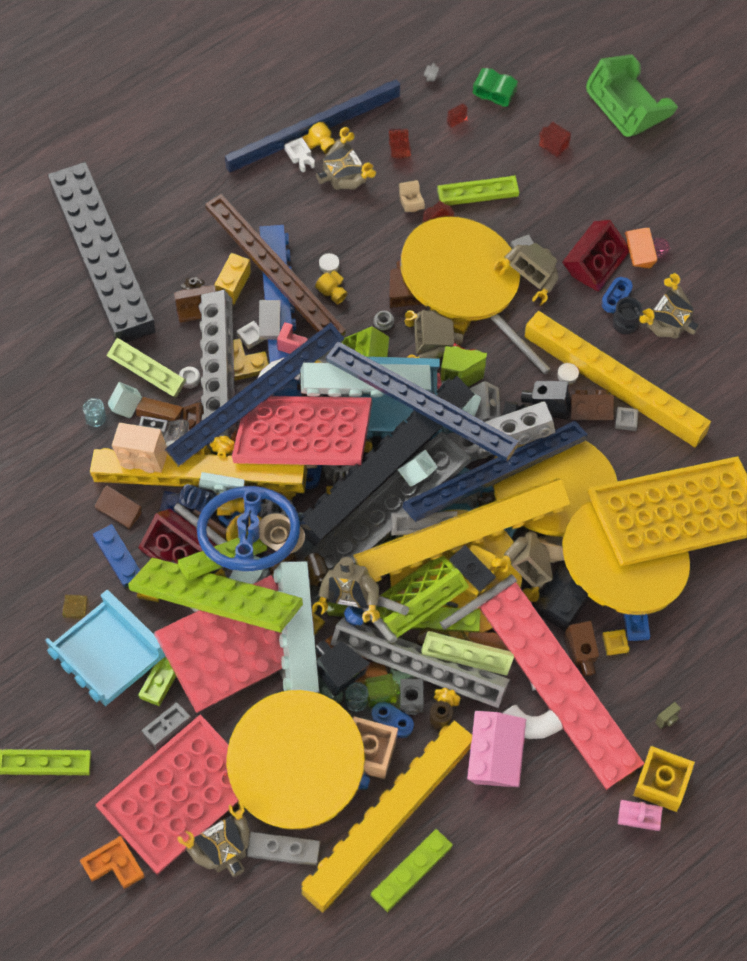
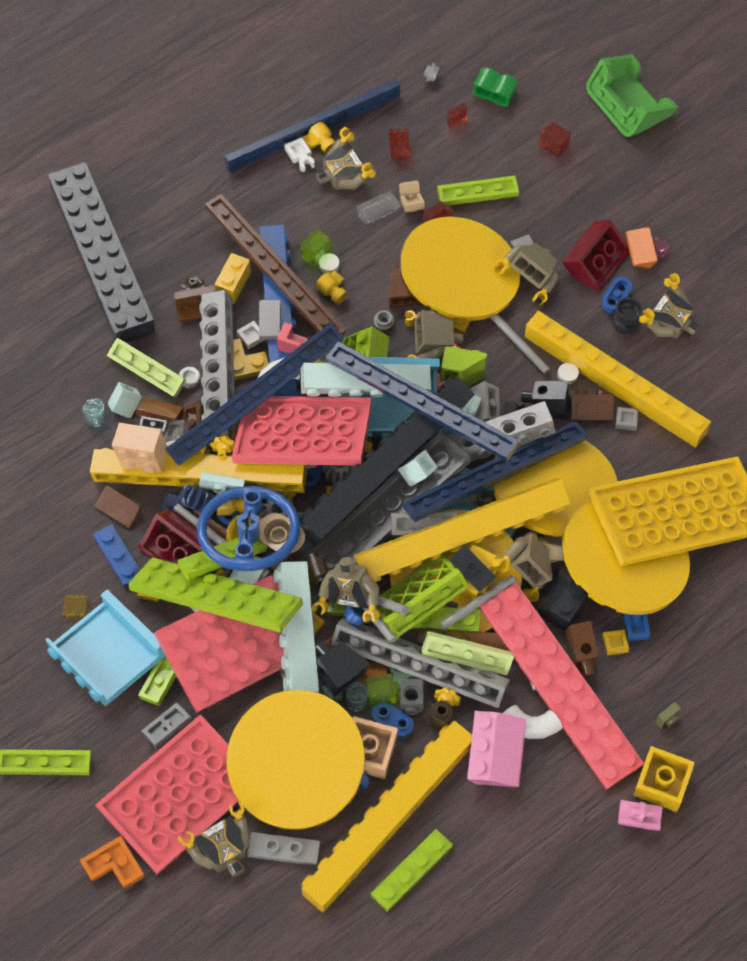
(315, 246): none -> clear neon green brick
(377, 207): none -> clear tile

